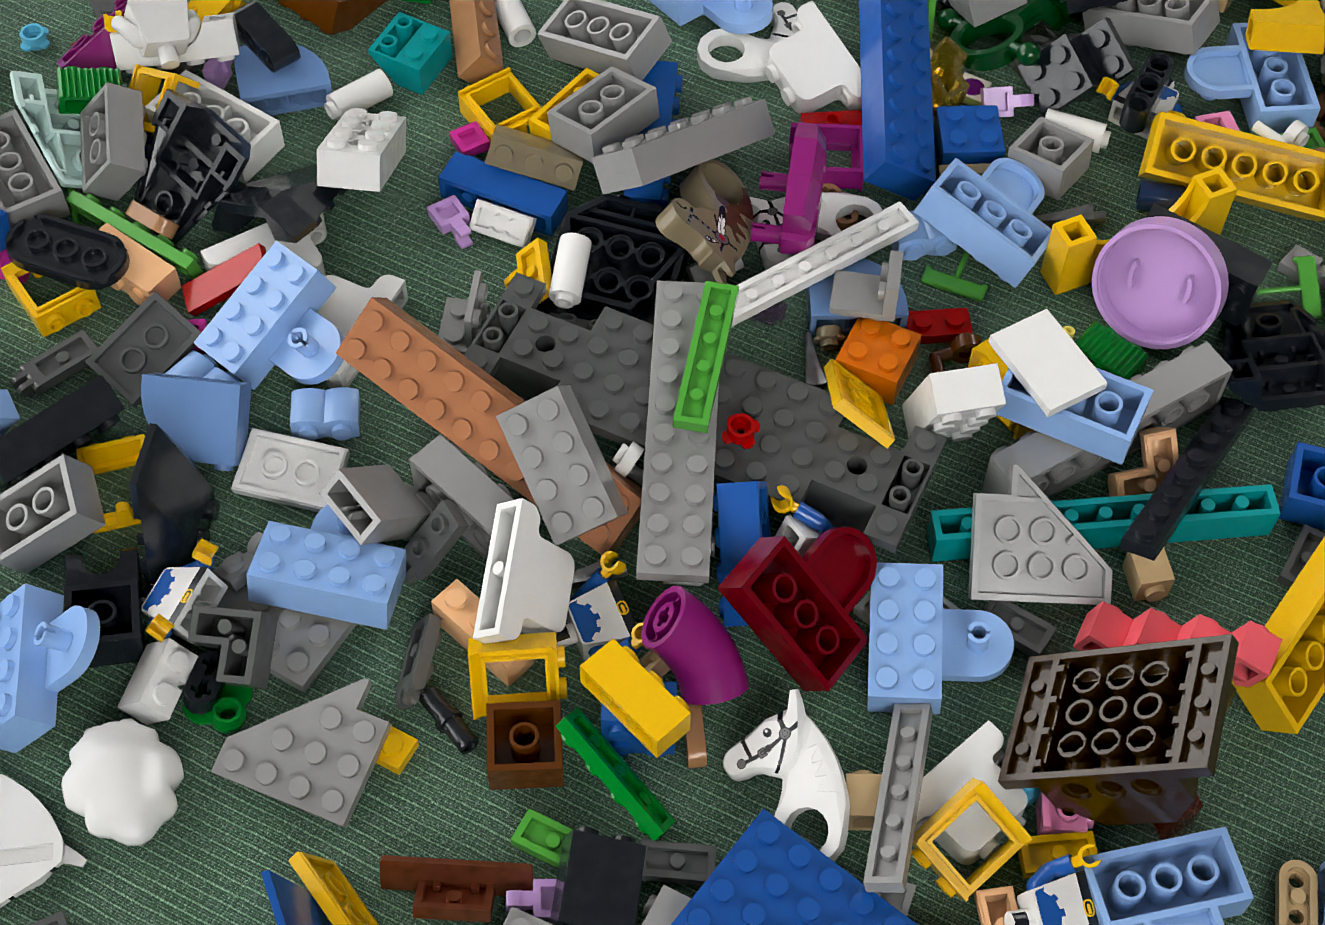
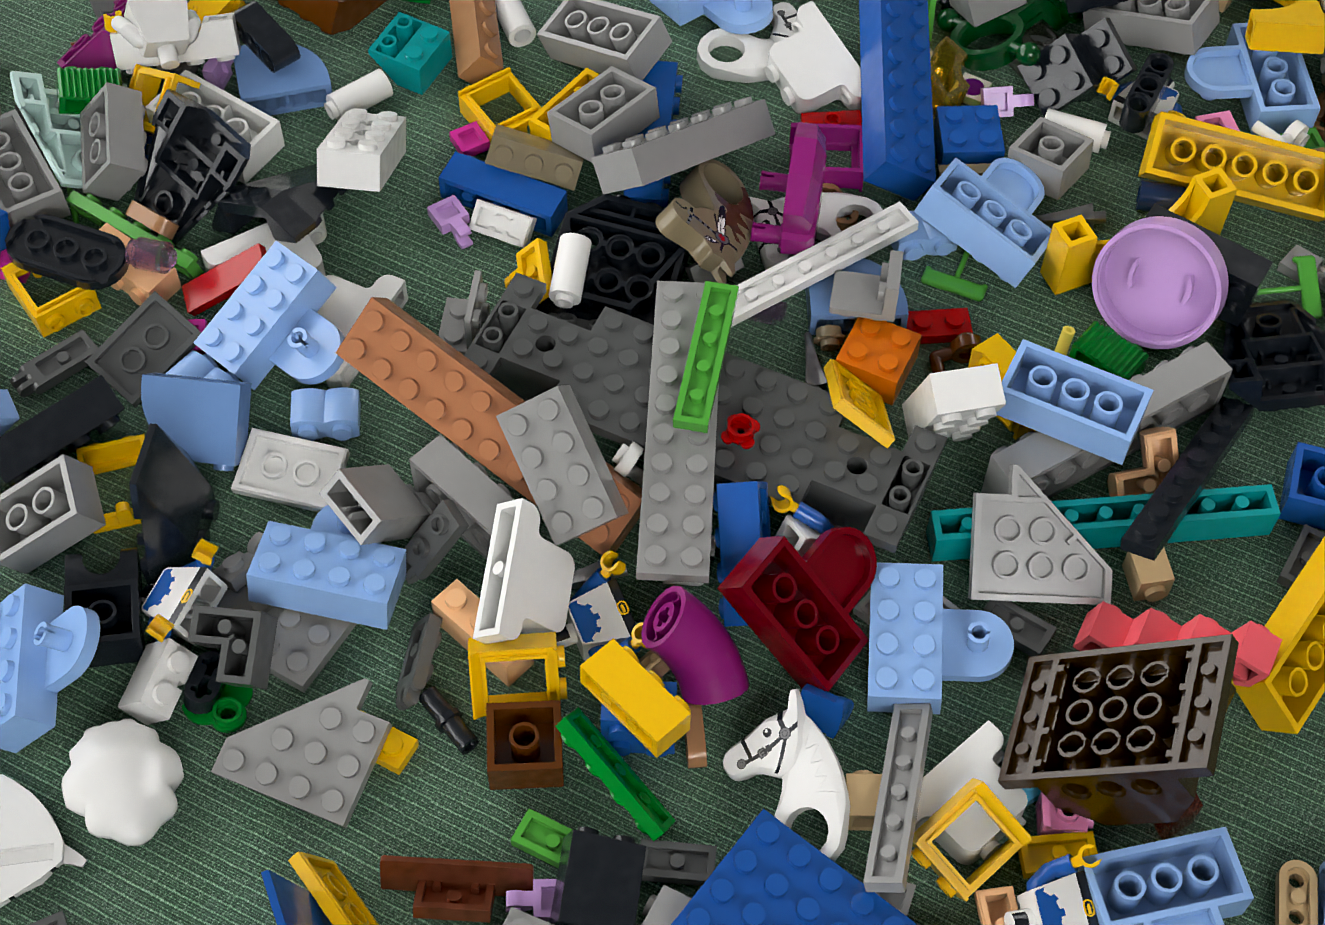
(34, 37): medium azure plate -> none
(151, 255): none -> brick
(826, 709): none -> blue tile
(1047, 362): white tile -> none

